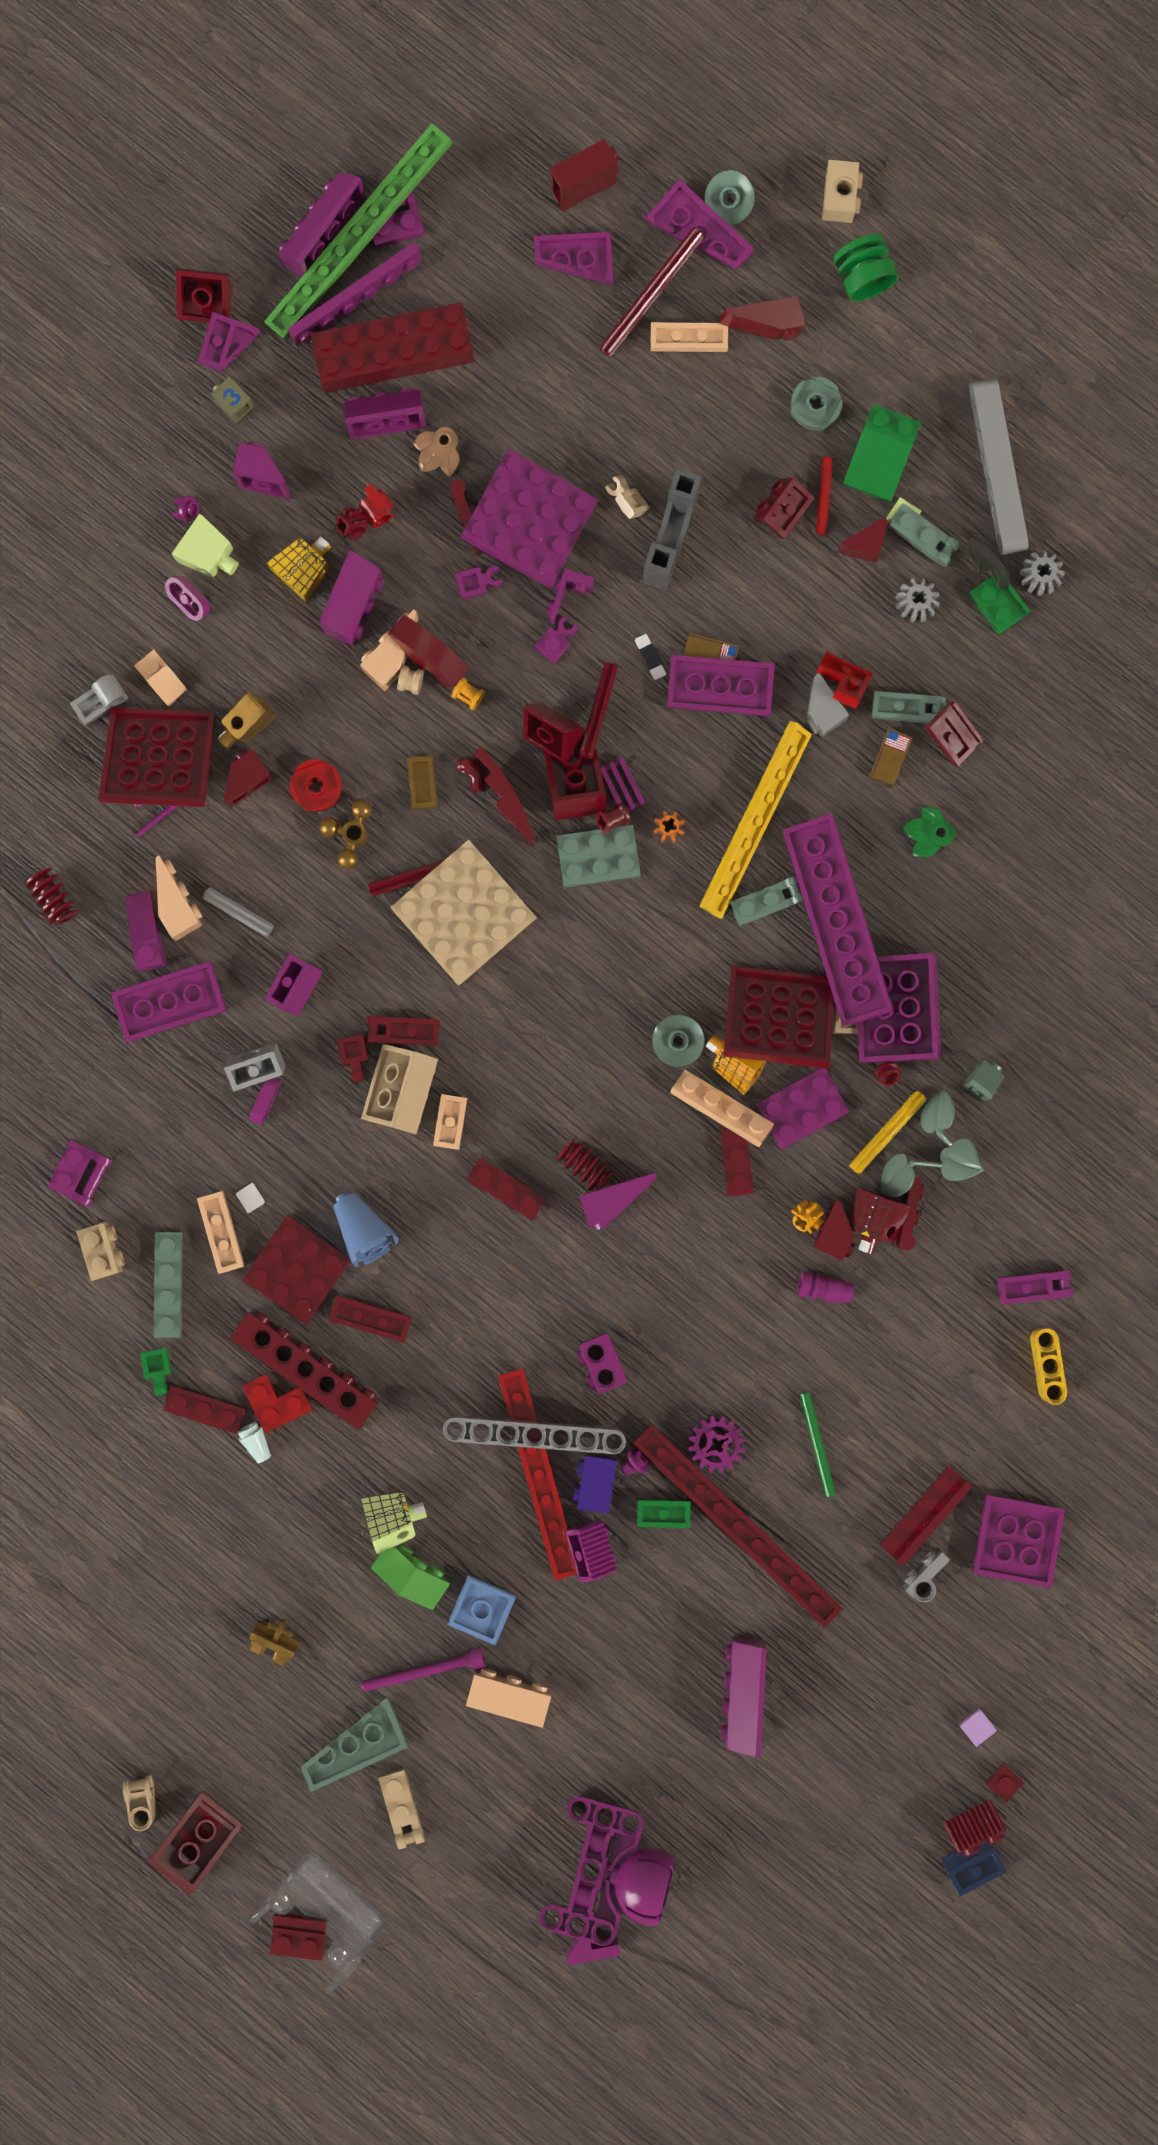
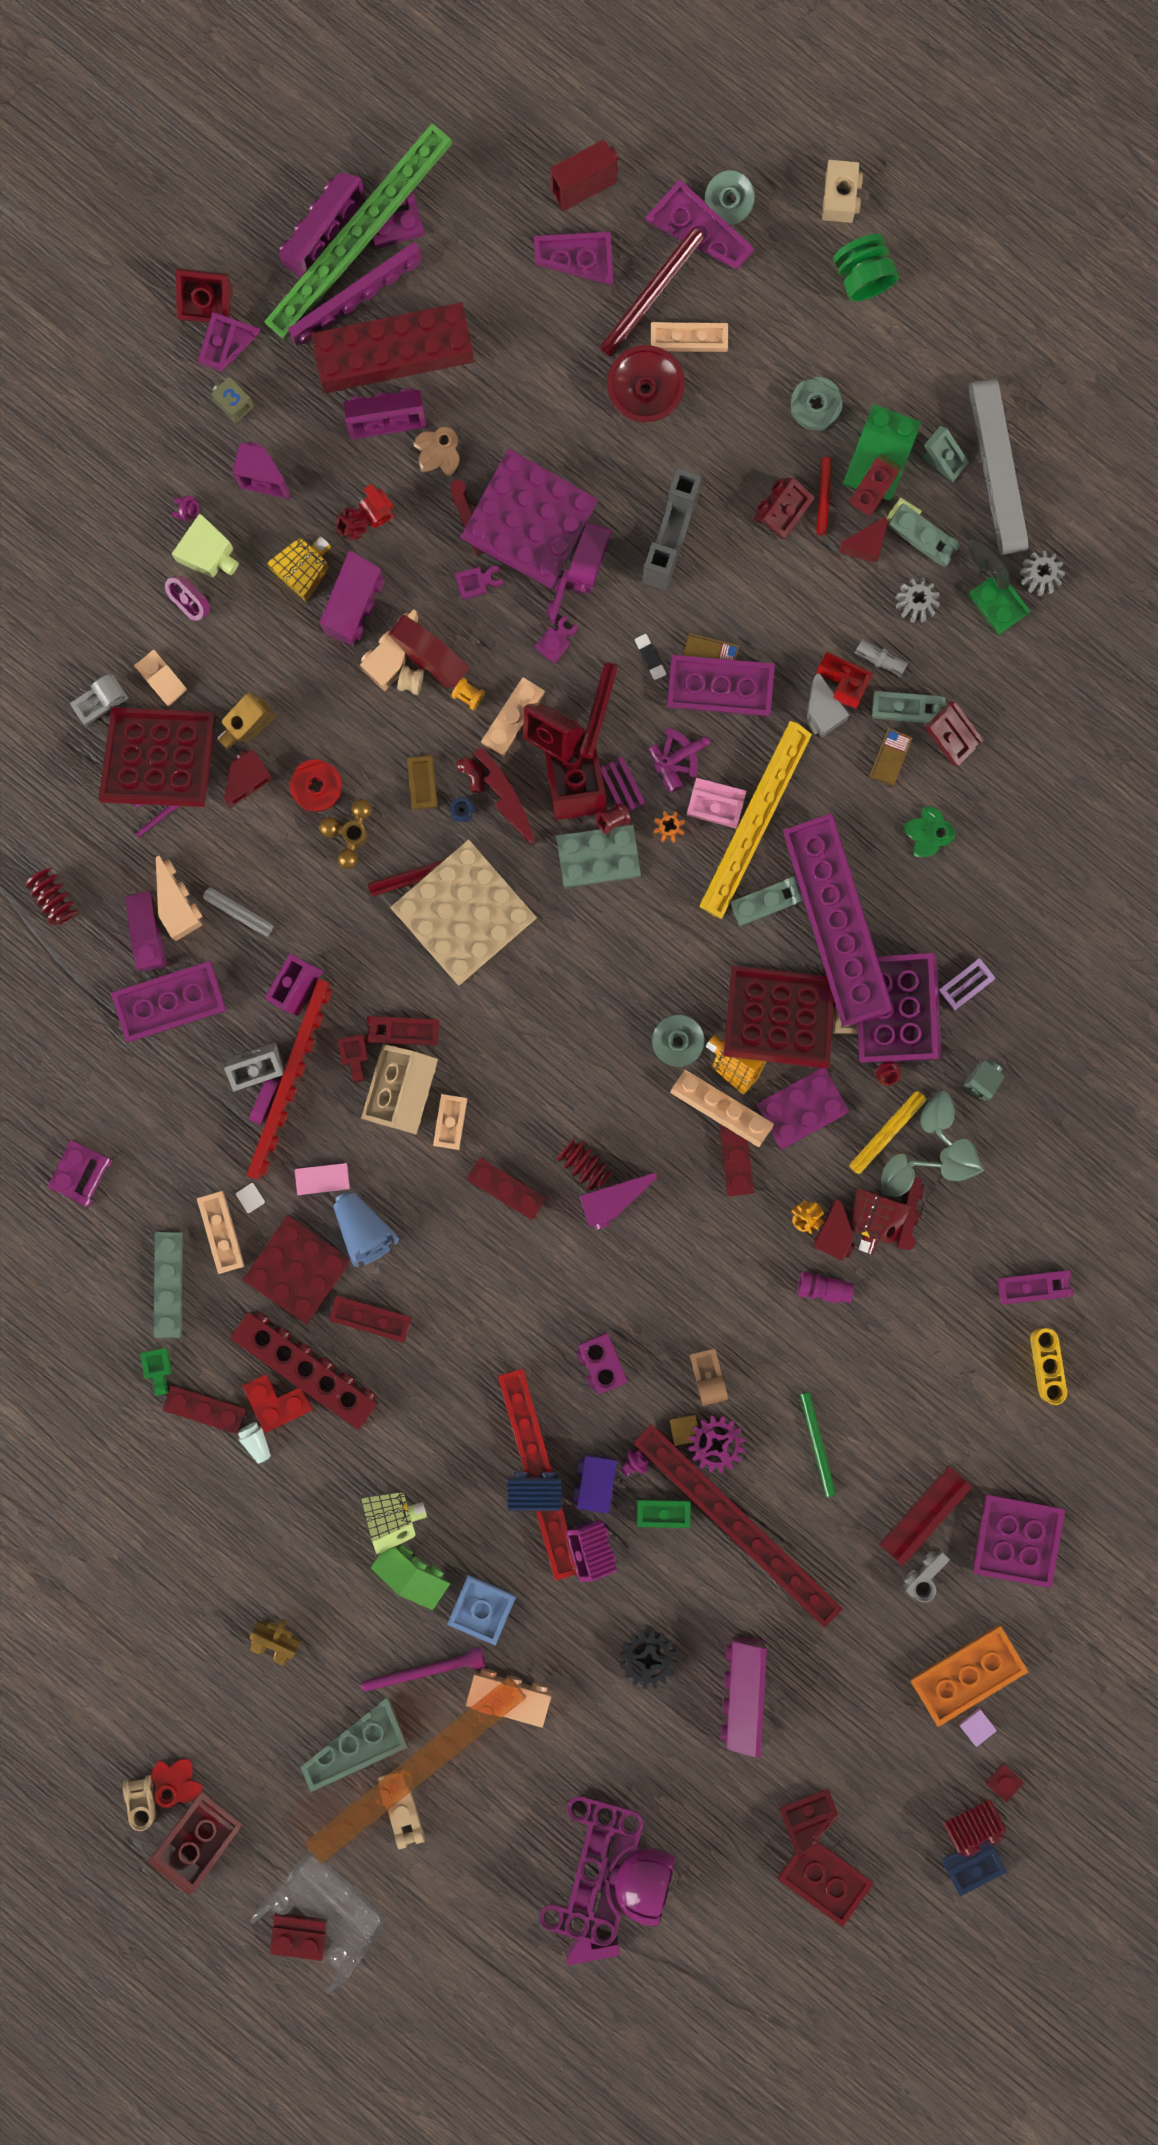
(100, 1250): tan bracket -> none
(177, 1780): none -> red plate
(286, 1089): none -> red plate
(322, 1179): none -> bright pink tile
(415, 1769): none -> clear orange plate
(455, 806): none -> dark blue plate
(511, 717): none -> light nougat plate
(521, 1439): light grey beam -> none
(534, 1492): none -> dark blue brick
(589, 553): none -> magenta beam
(628, 499): tan plate -> none
(646, 1669): none -> black gear
(648, 368): none -> dark red dish
(665, 763): none -> magenta piece
(683, 1428): none -> pearl gold tile
(708, 1377): none -> medium nougat plate
(716, 803): none -> bright pink plate
(768, 319): dark red slope -> none
(809, 1820): none -> dark red wing
(826, 1882): none -> dark red plate
(875, 484): none -> dark red brick
(881, 658): none -> light grey pin
(945, 454): none -> sand green slope
(949, 998): none -> lavender tile
(968, 1675): none -> orange plate

